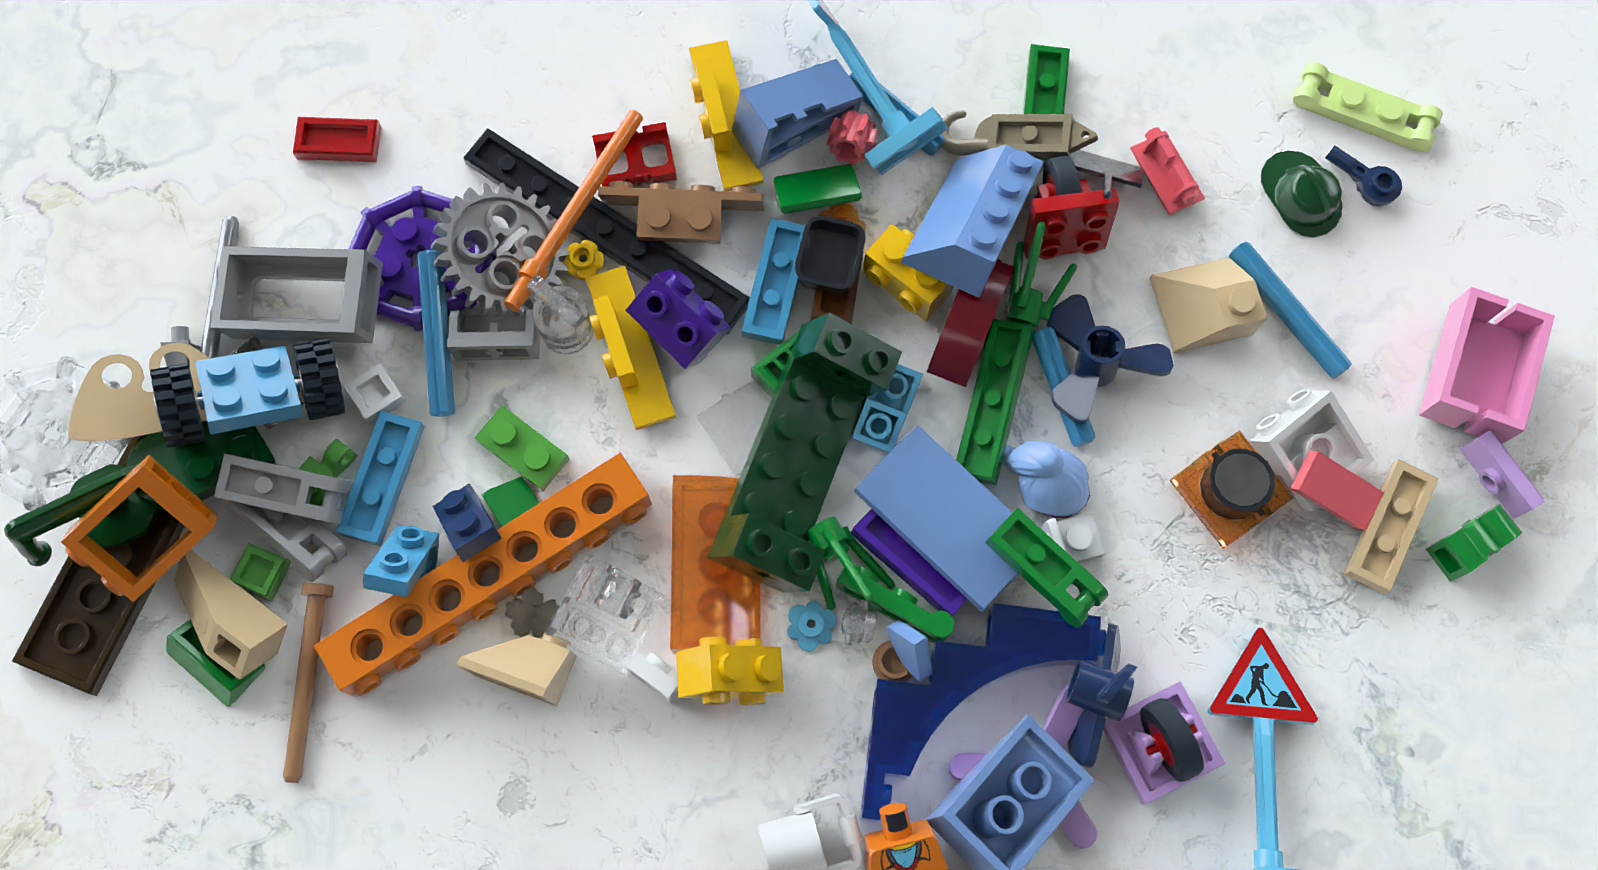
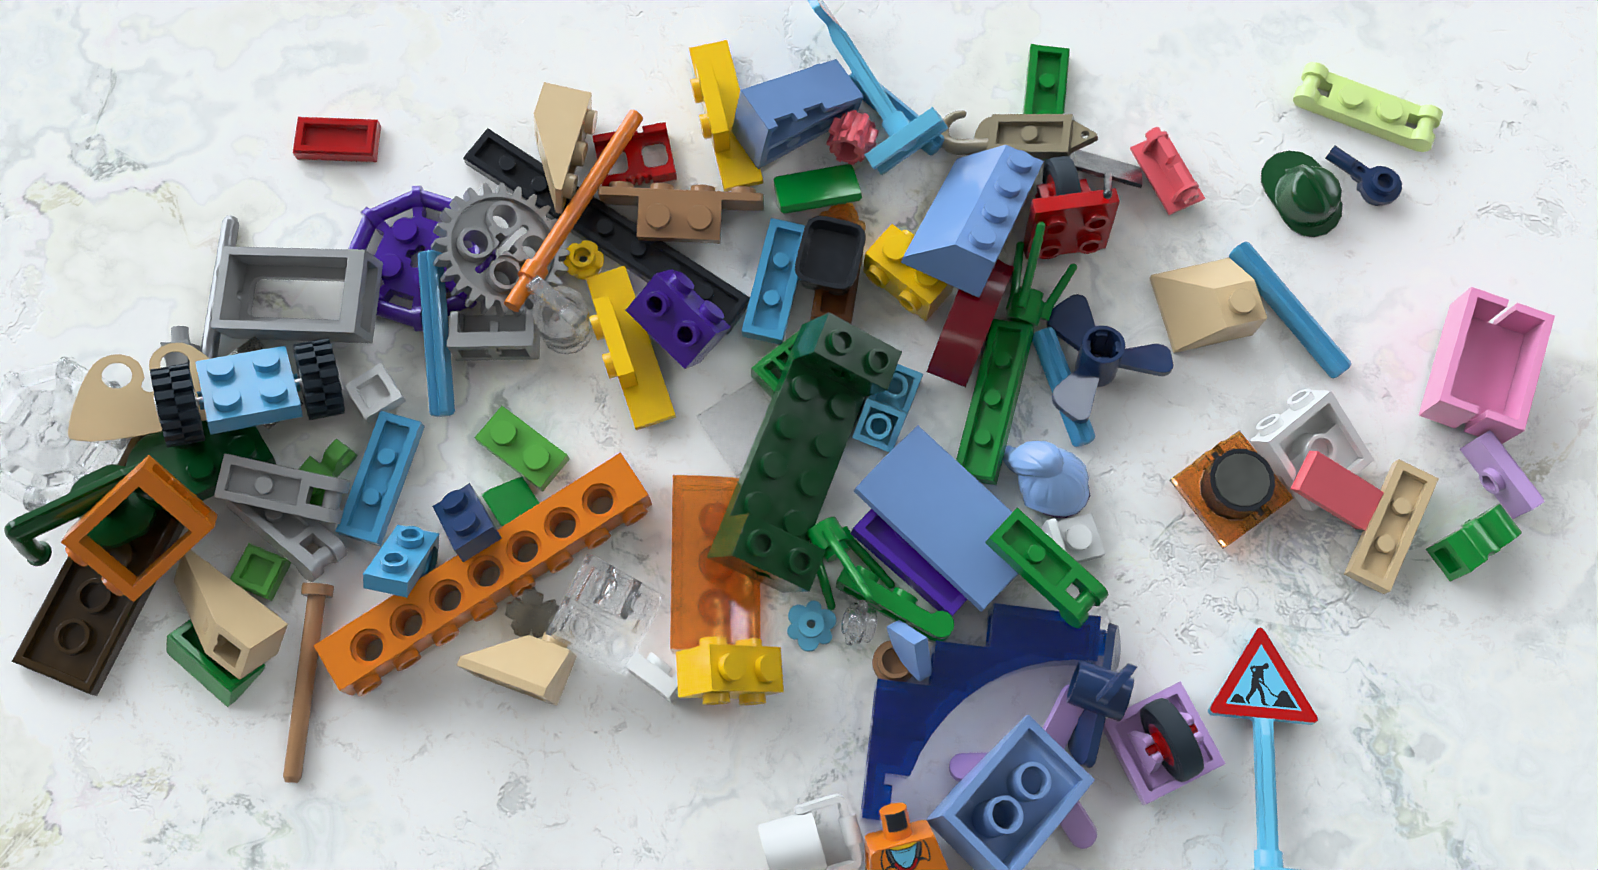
(560, 128): none -> tan slope

